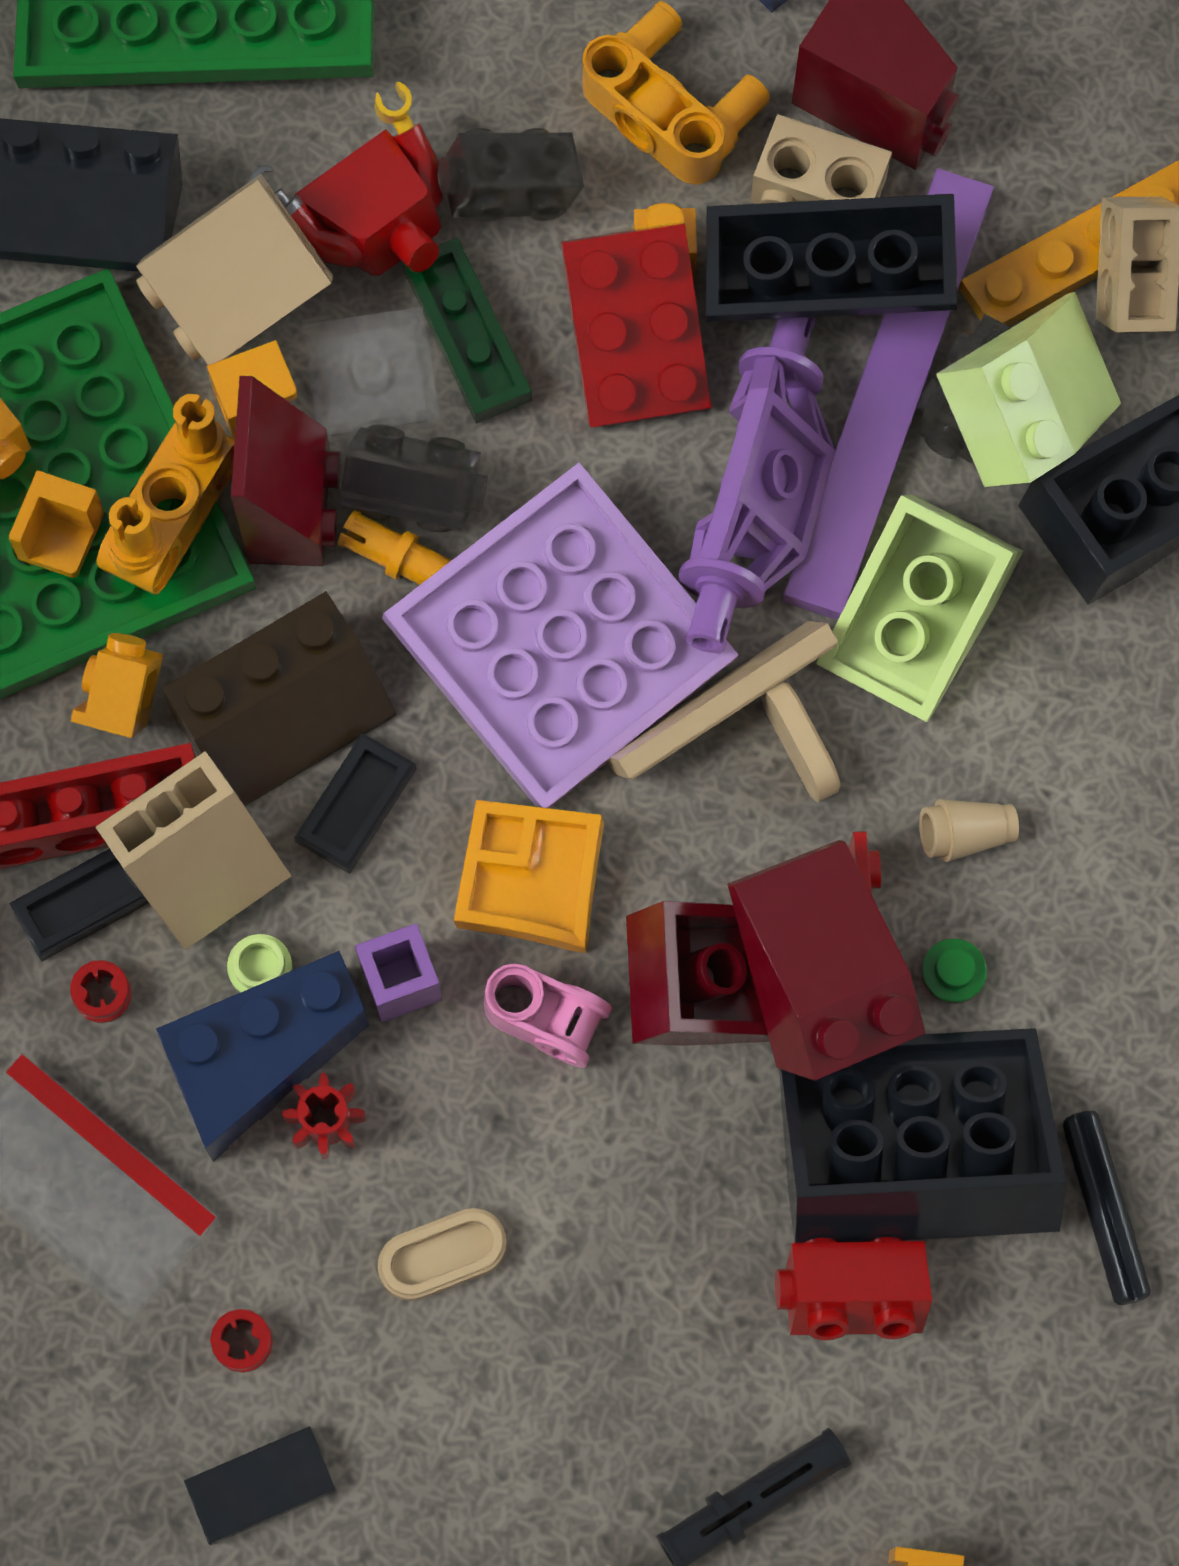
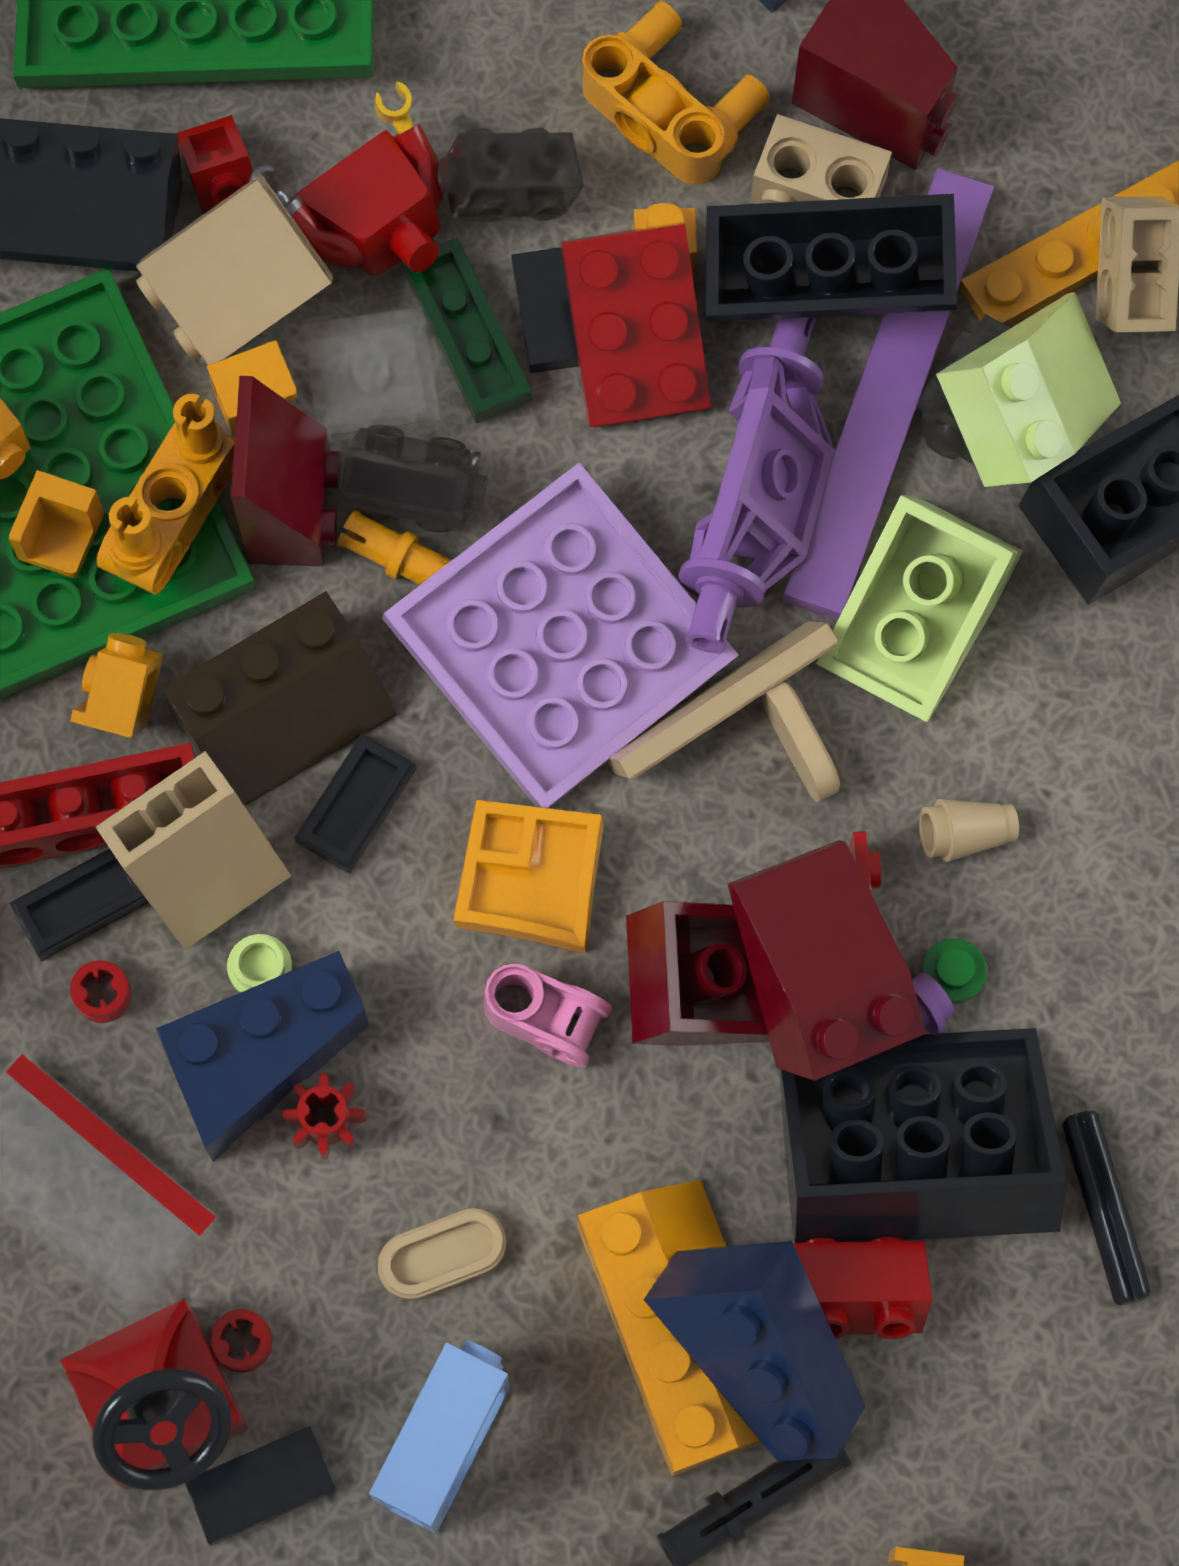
(155, 1400): none -> piece
(215, 160): none -> red bracket
(398, 972): medium lavender brick -> none
(442, 1435): none -> light blue window
(545, 310): none -> black tile
(628, 1251): none -> light orange slope
(762, 1344): none -> dark blue wedge
(933, 1003): none -> medium lavender plate

